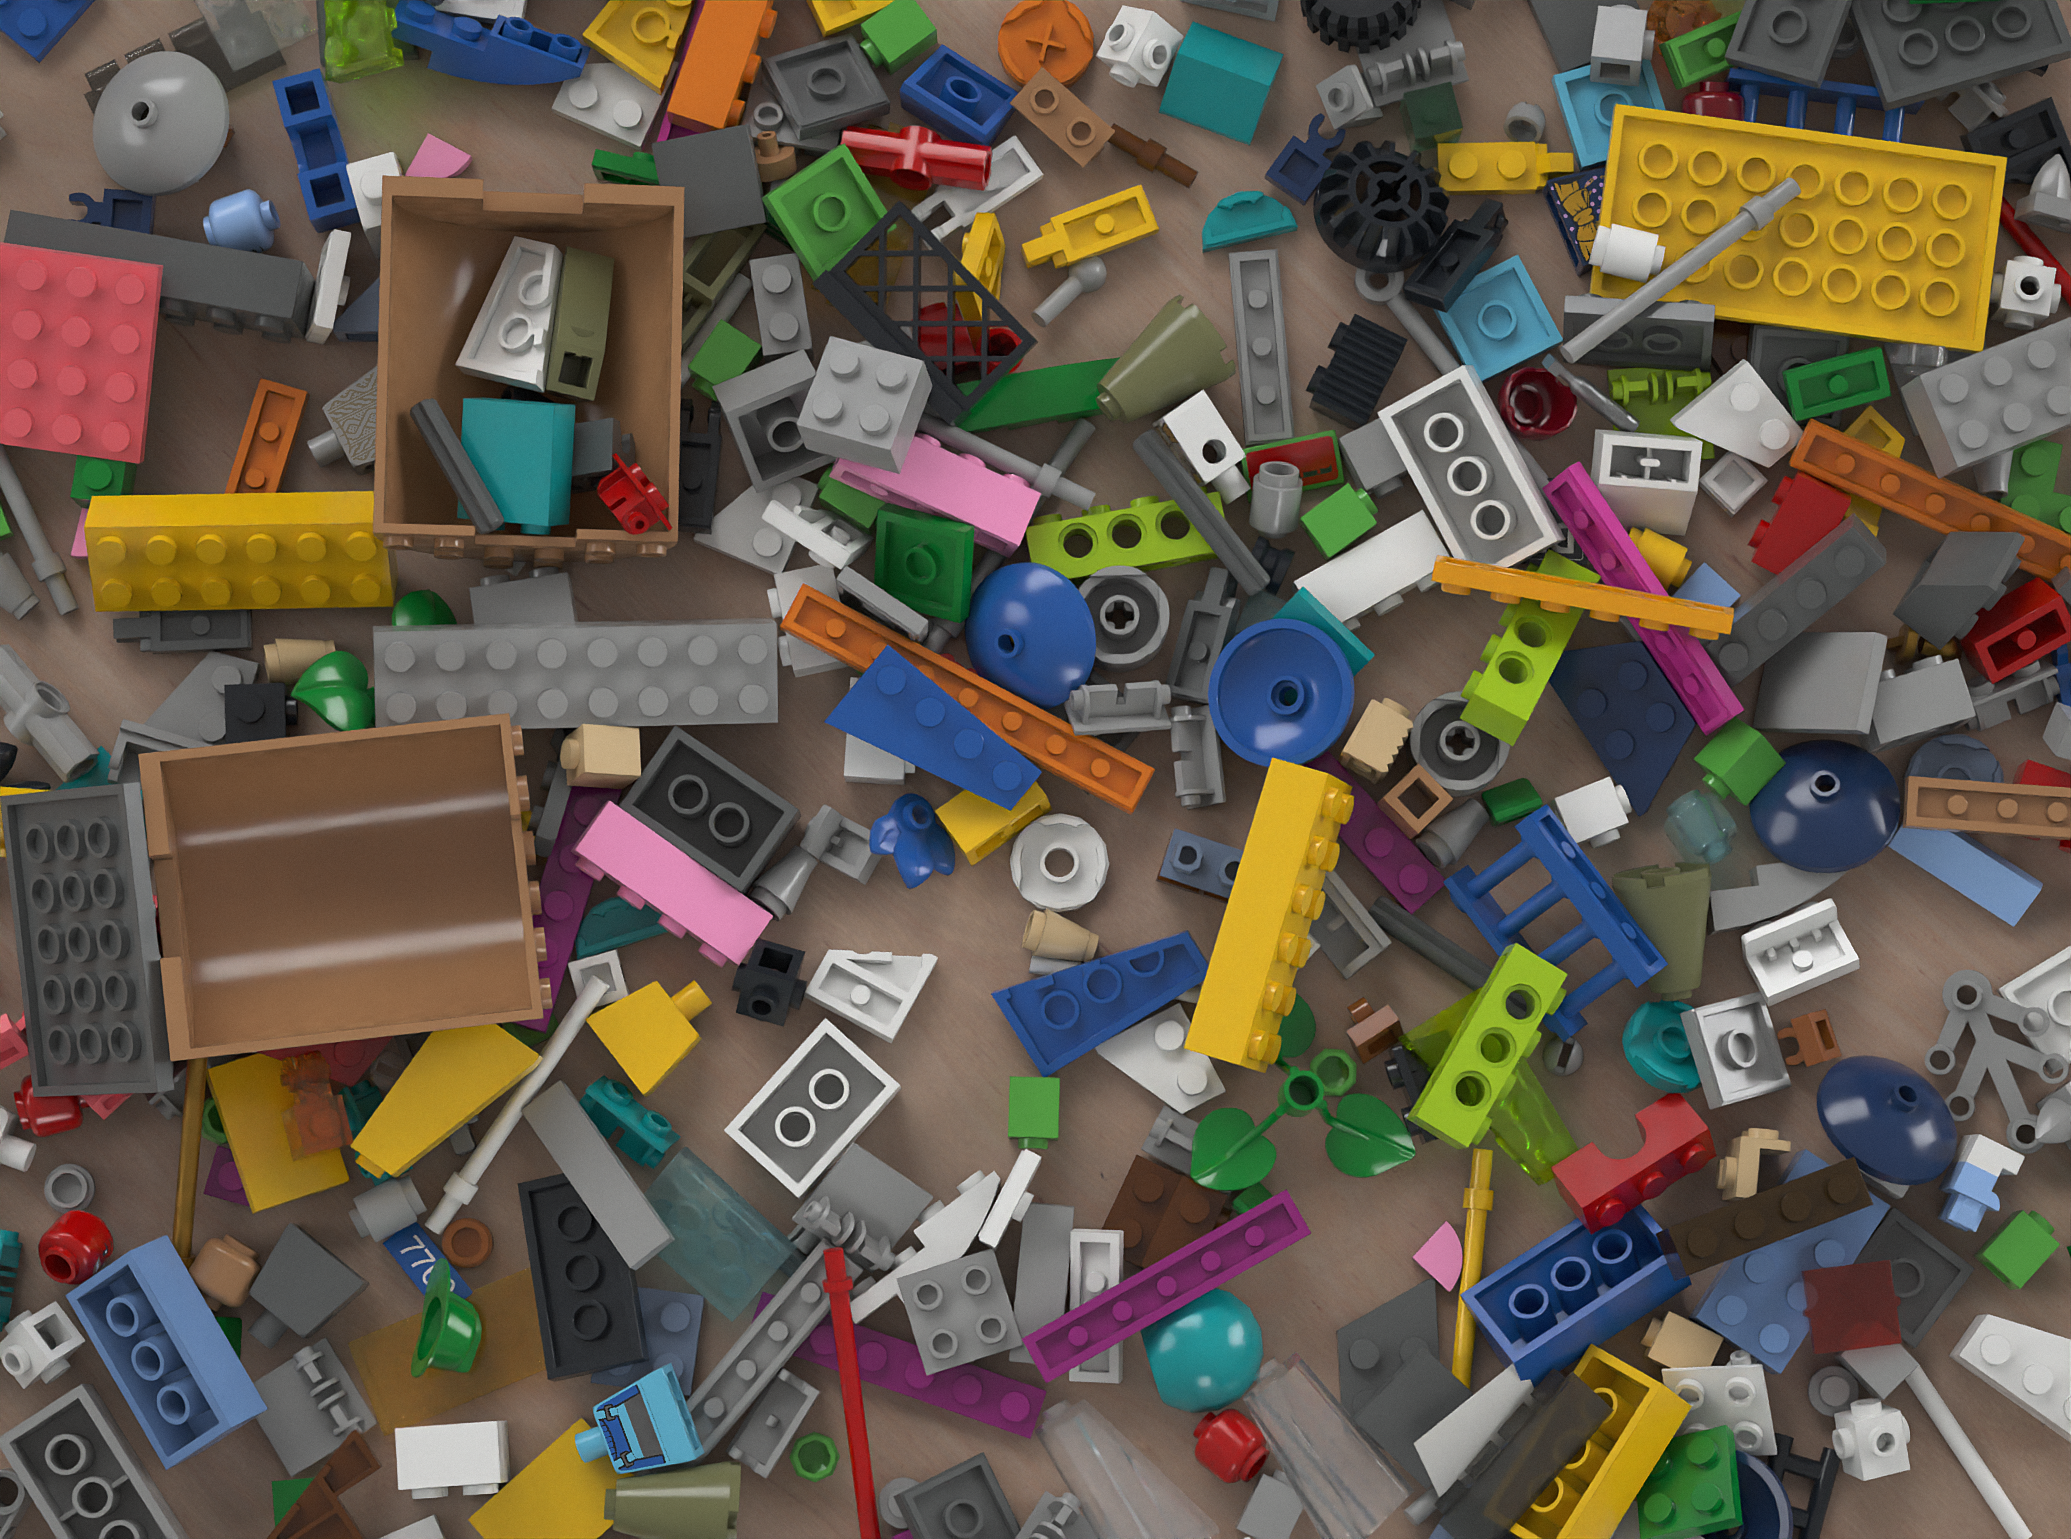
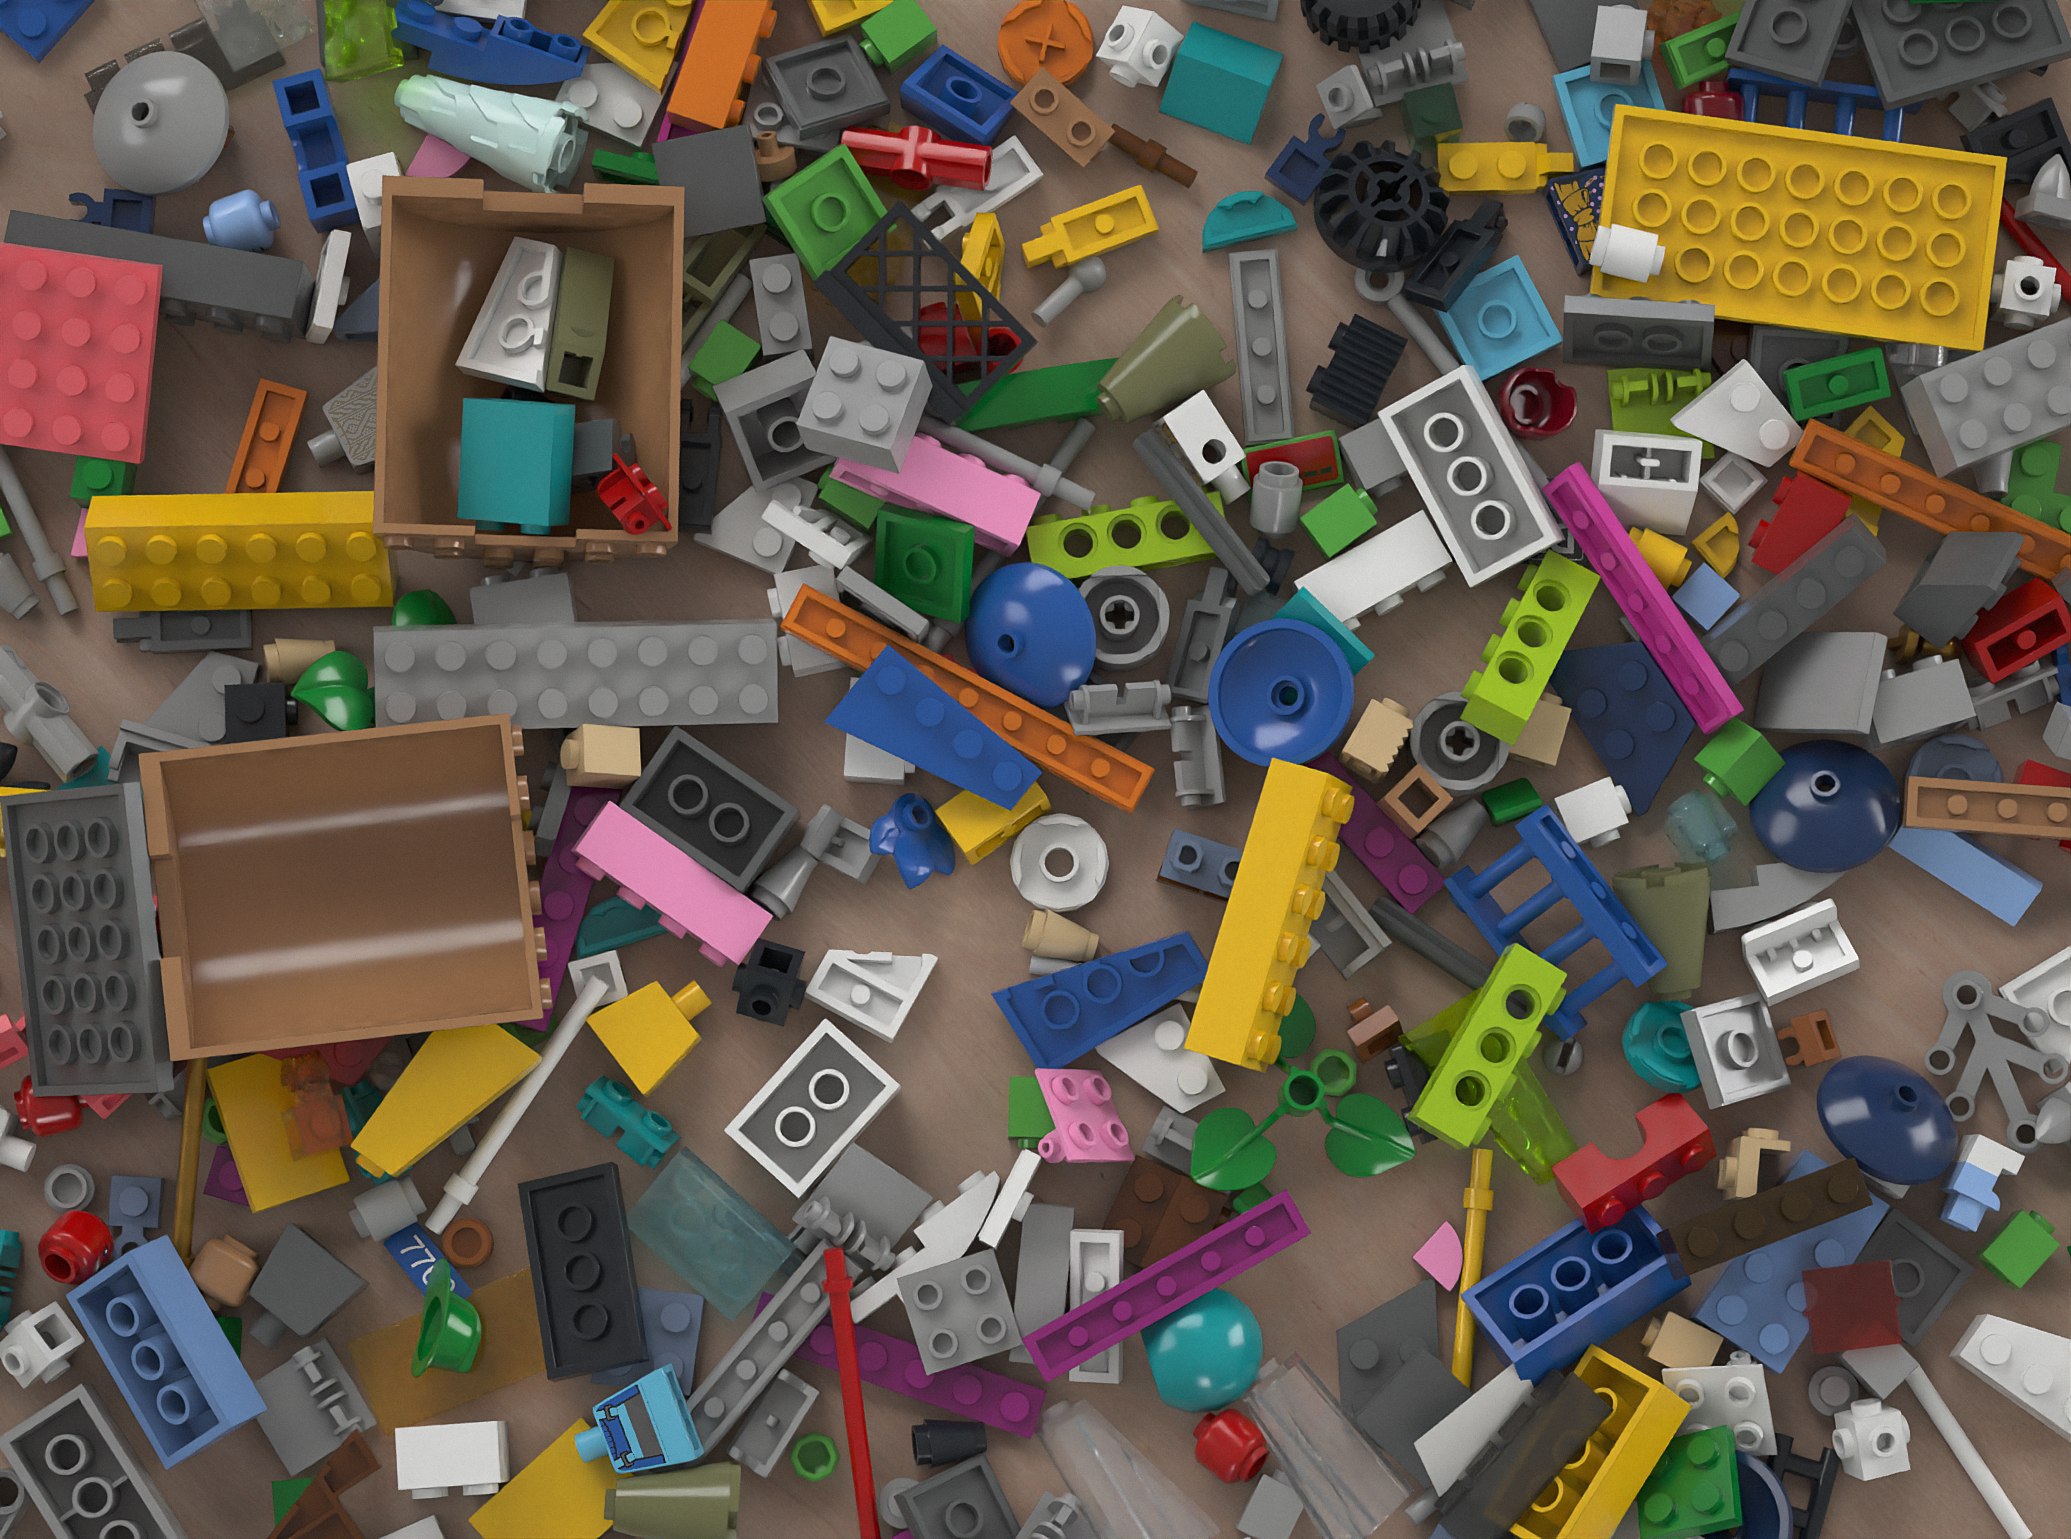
(134, 1206): none -> sand blue plate
(456, 466): dark grey axle -> none
(511, 133): none -> light aqua cone
(597, 1175): light grey tile -> none
(946, 1441): none -> black cone
(1083, 1118): none -> bright pink hinge
(1542, 735): none -> tan brick
(1593, 396): flat silver piece -> none
(1604, 601): light orange plate -> none
(1719, 545): none -> yellow tile
(1752, 216): light grey bar -> none

